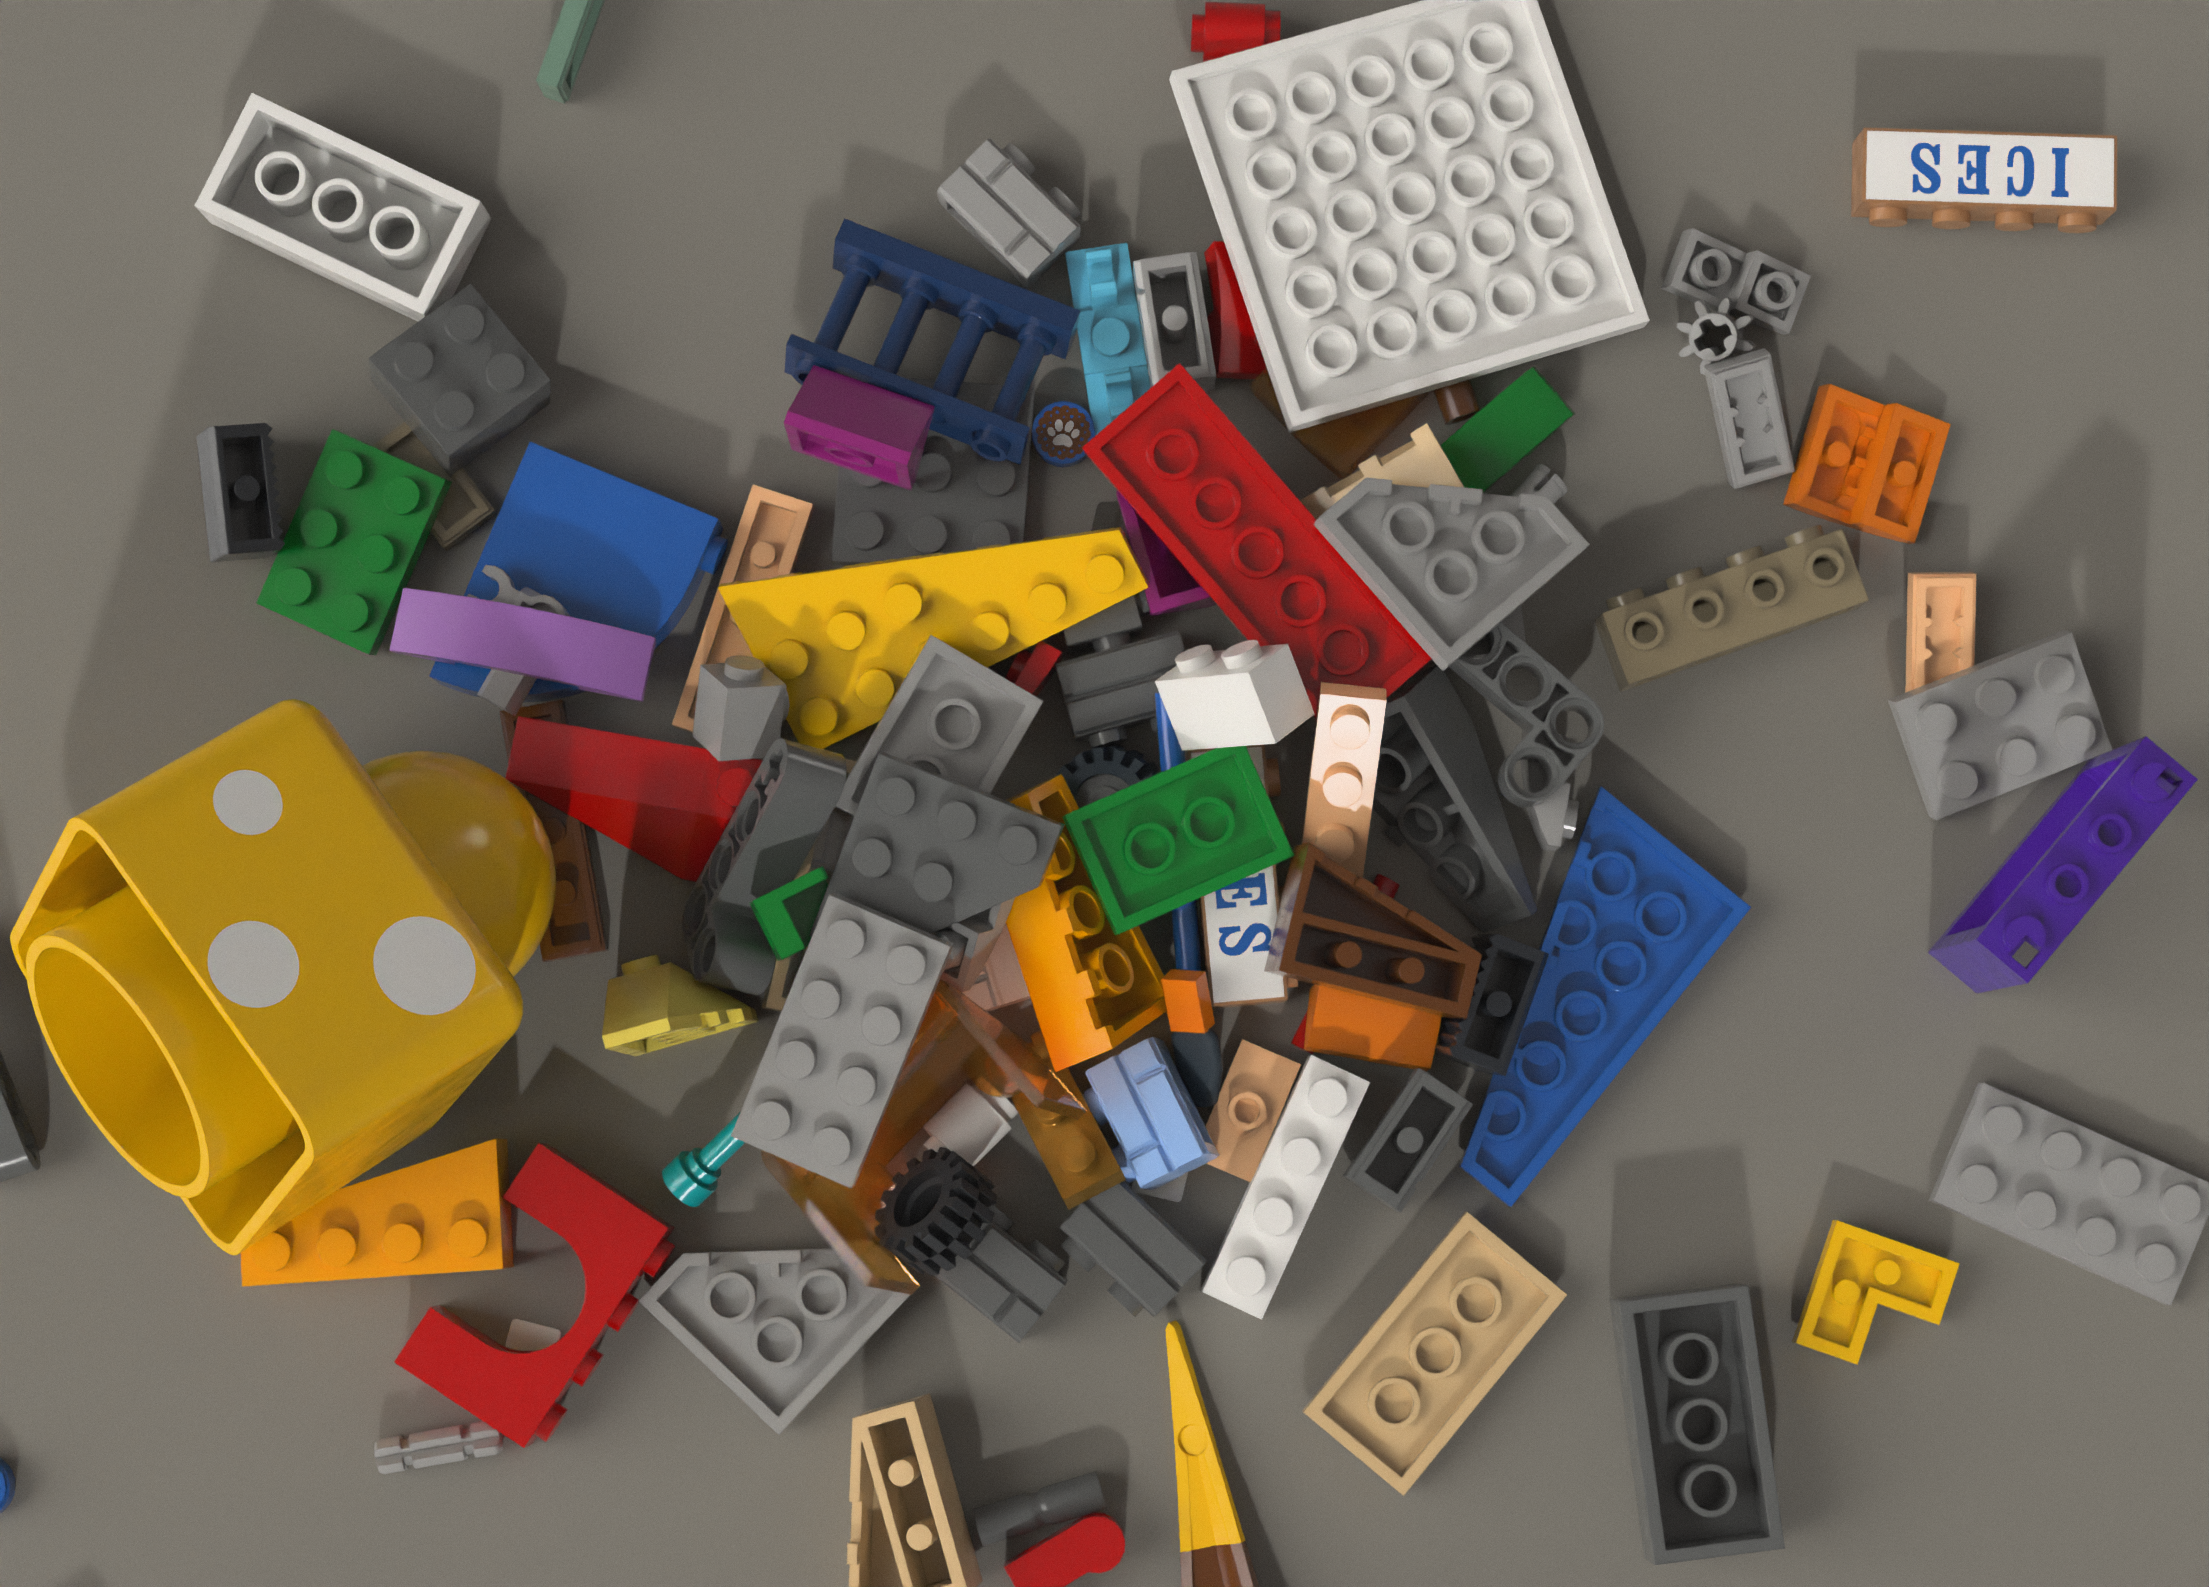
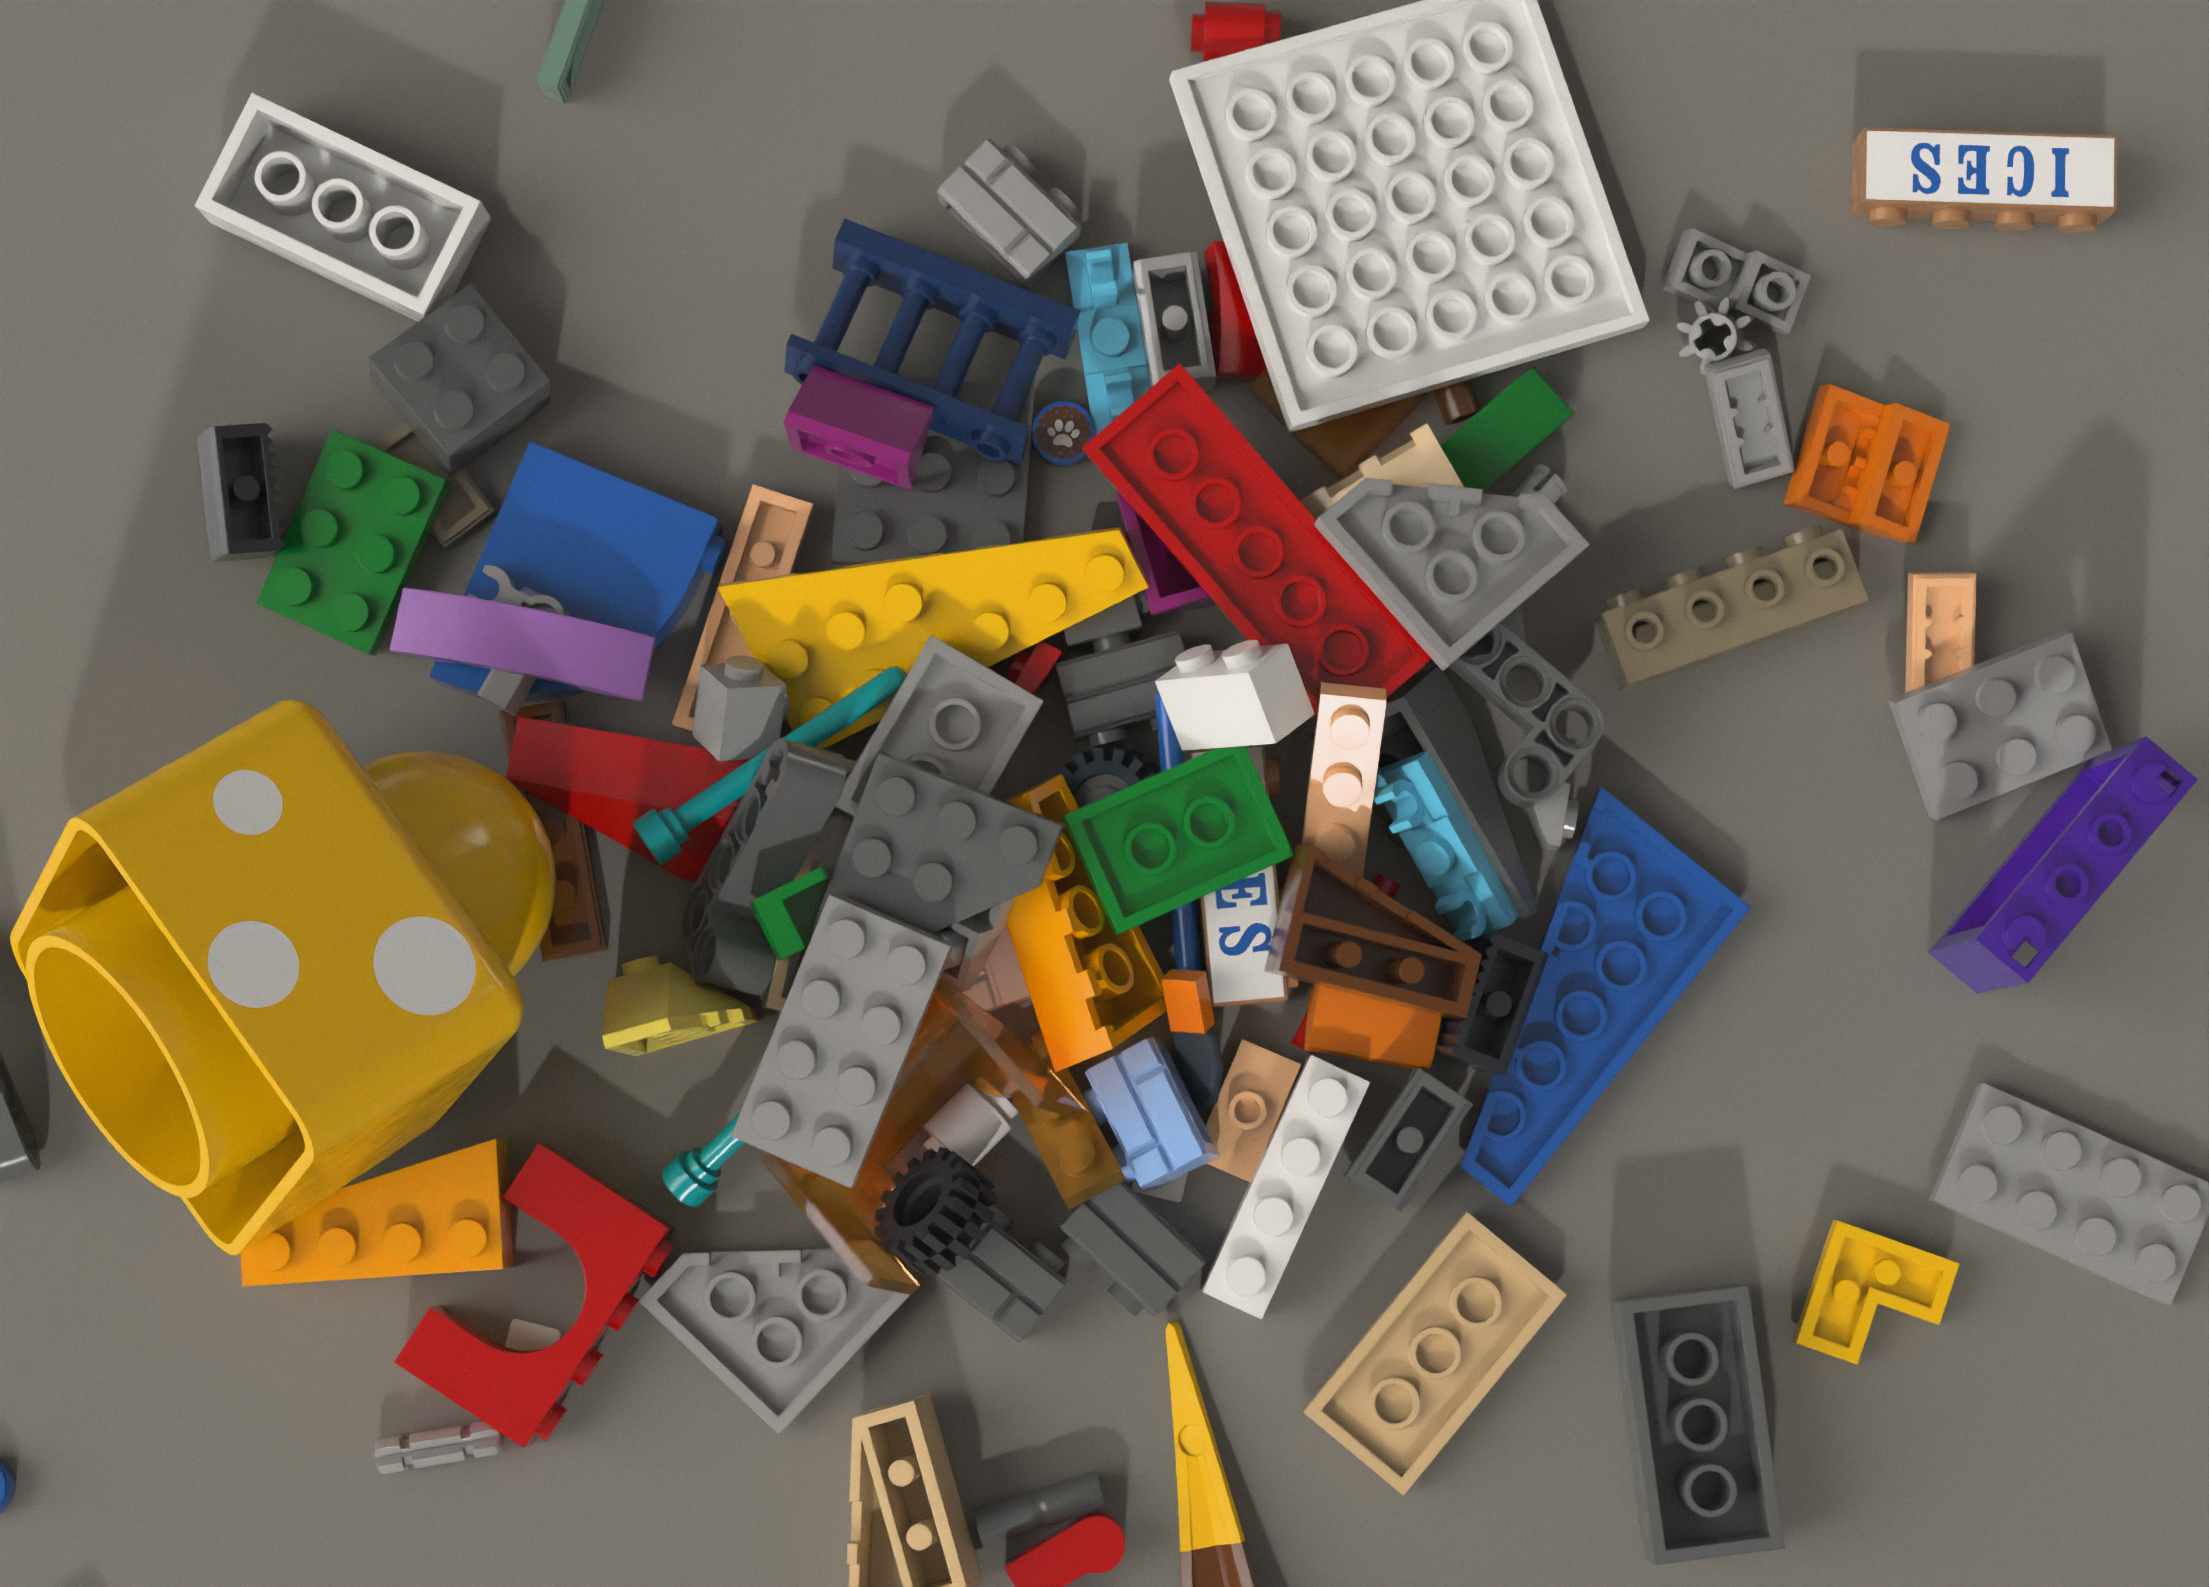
(668, 829): none -> teal piece
(1444, 847): none -> medium azure plate

